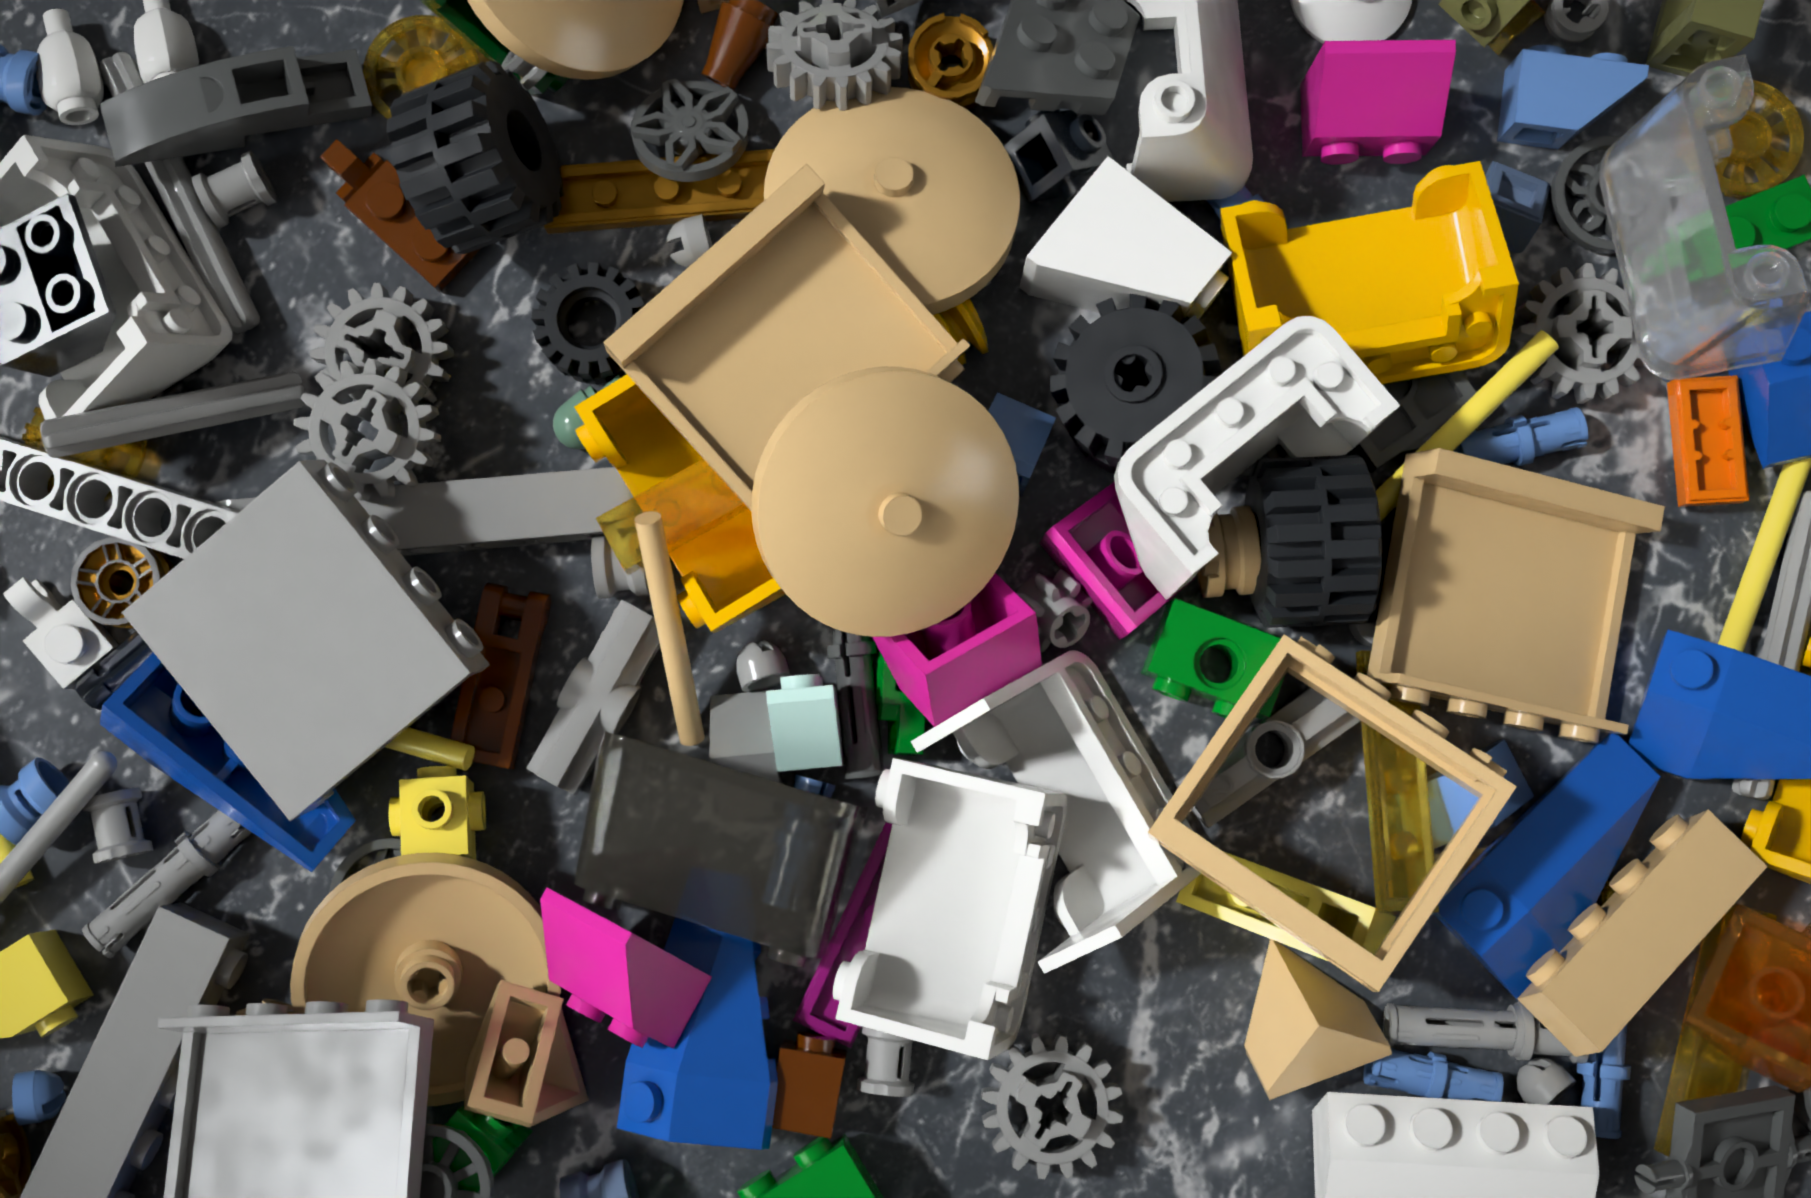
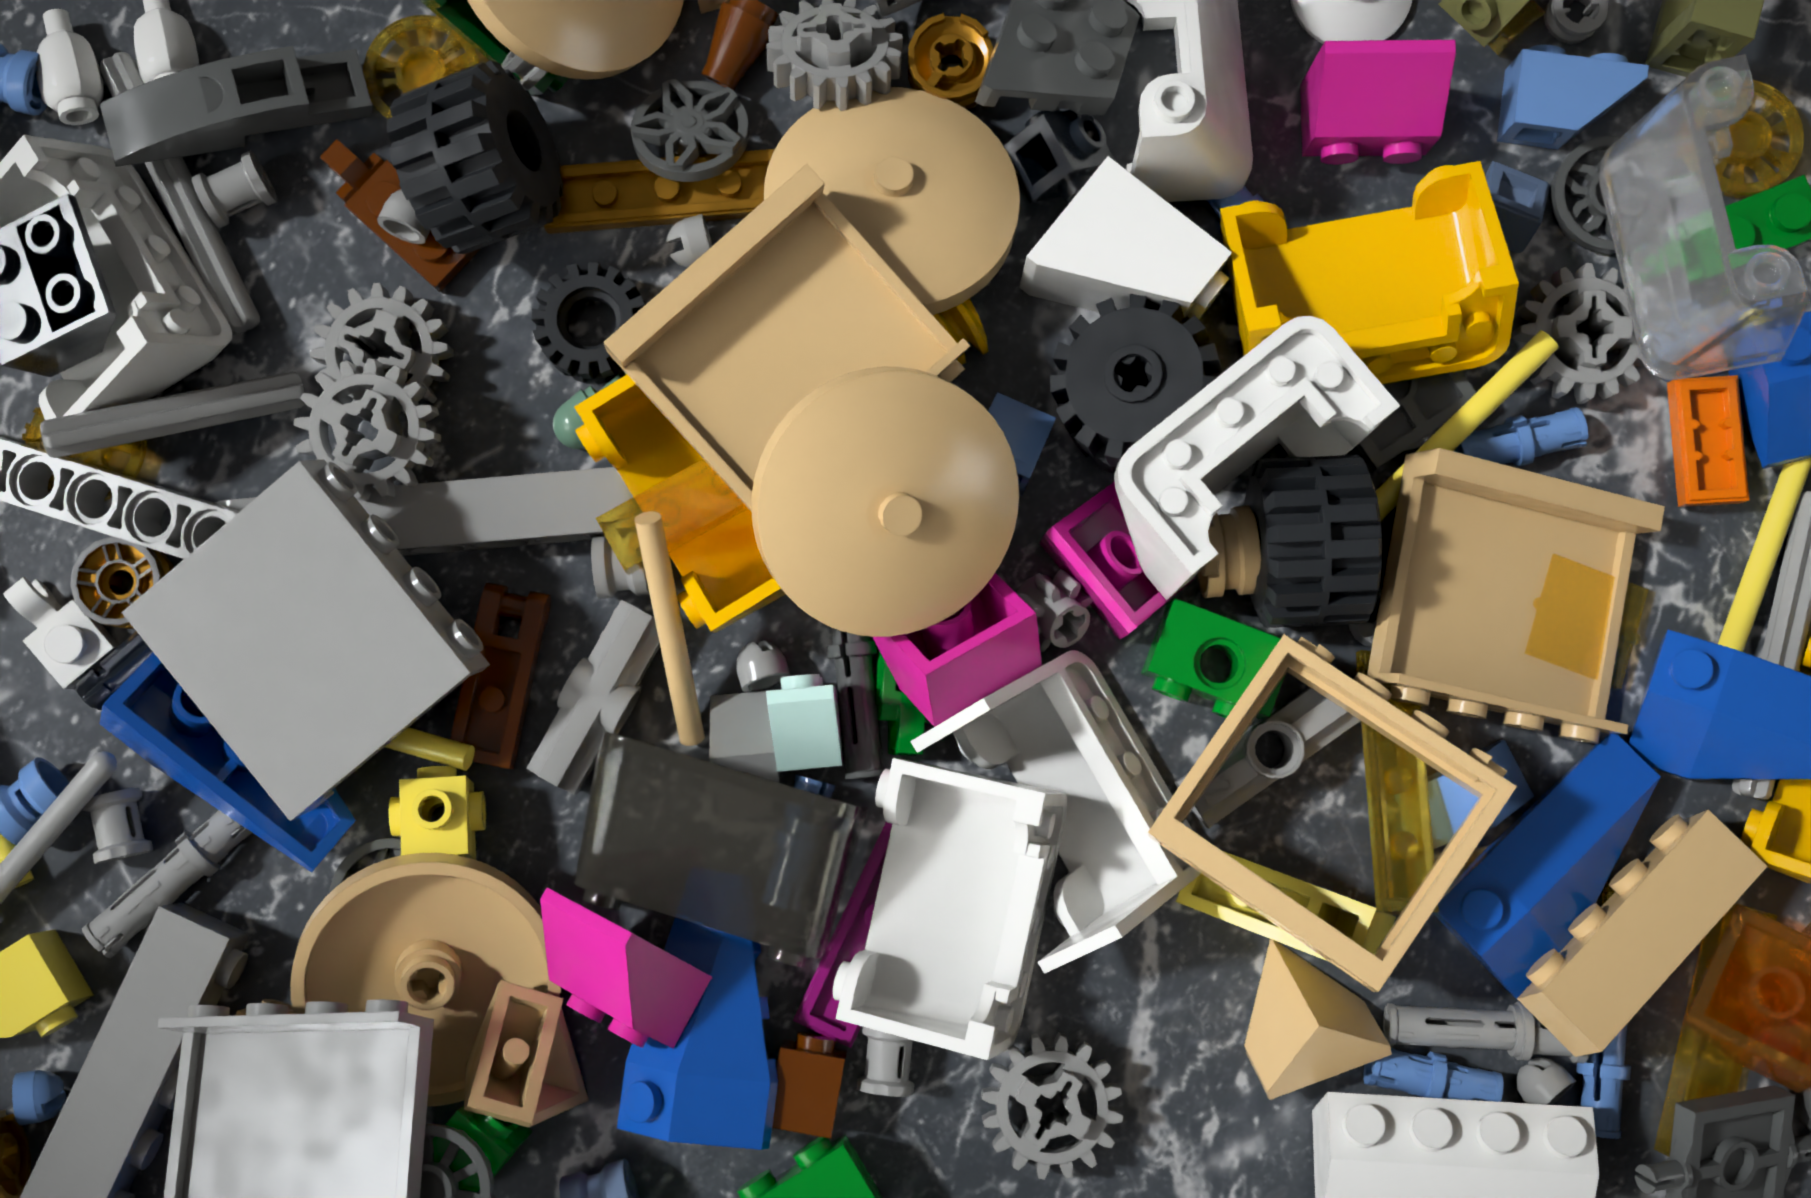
(400, 220): none -> light grey hinge
(1574, 620): none -> clear yellow piece

